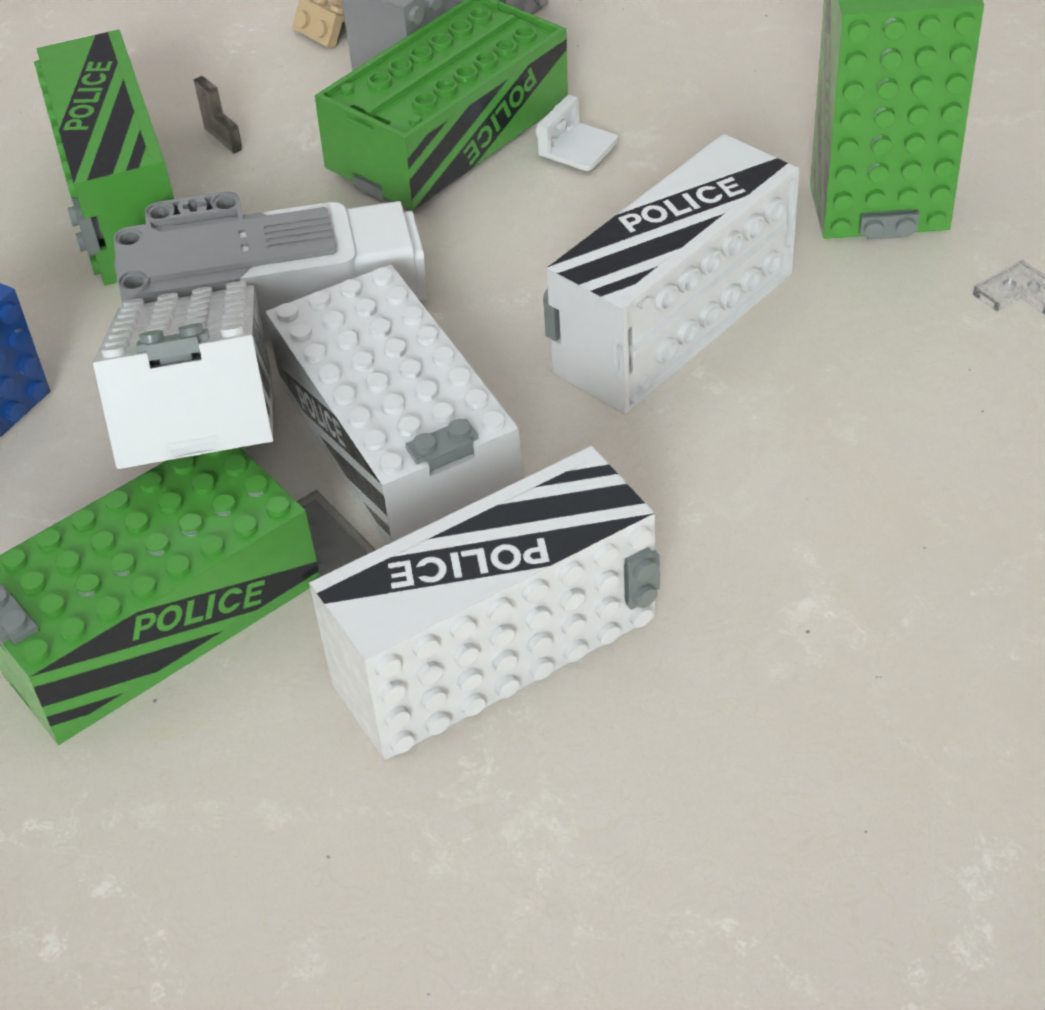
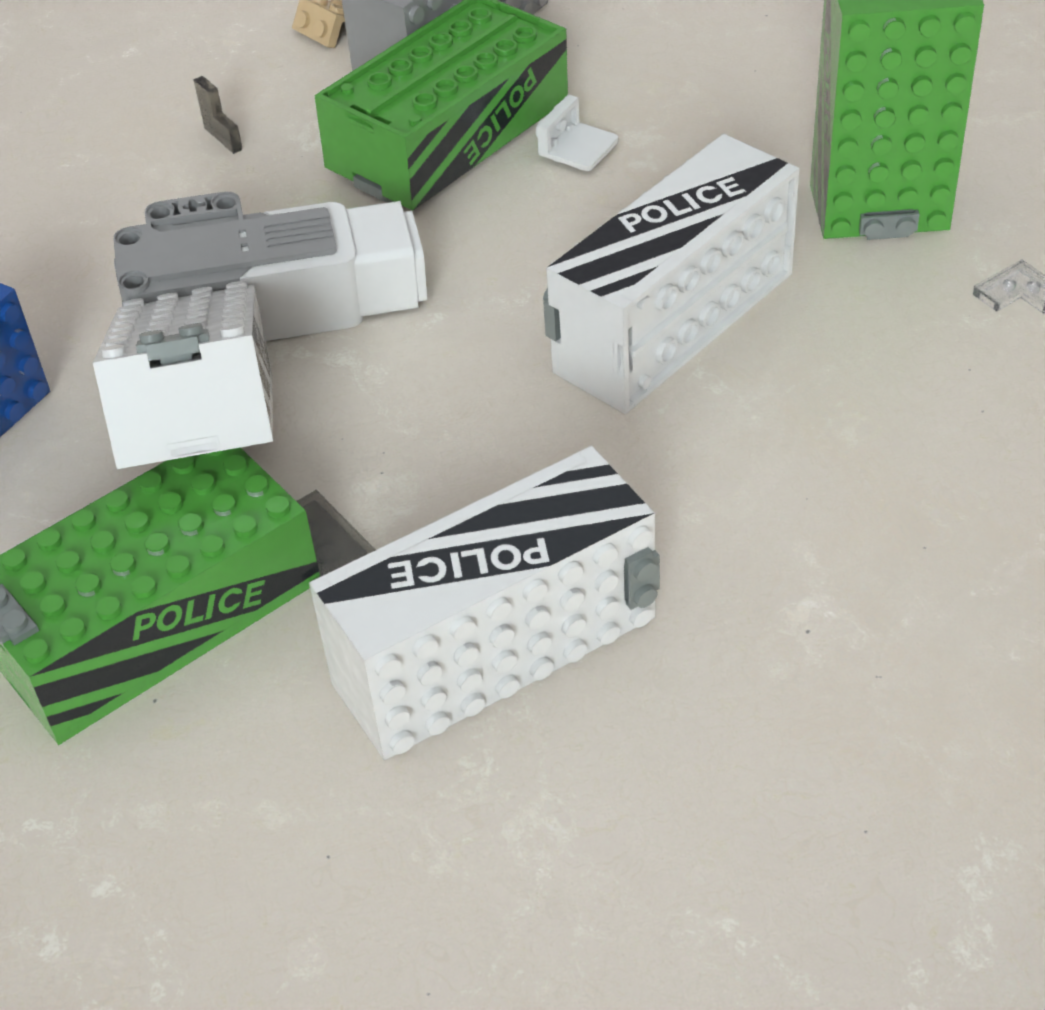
(102, 141): bright green piece -> none
(393, 402): white piece -> none

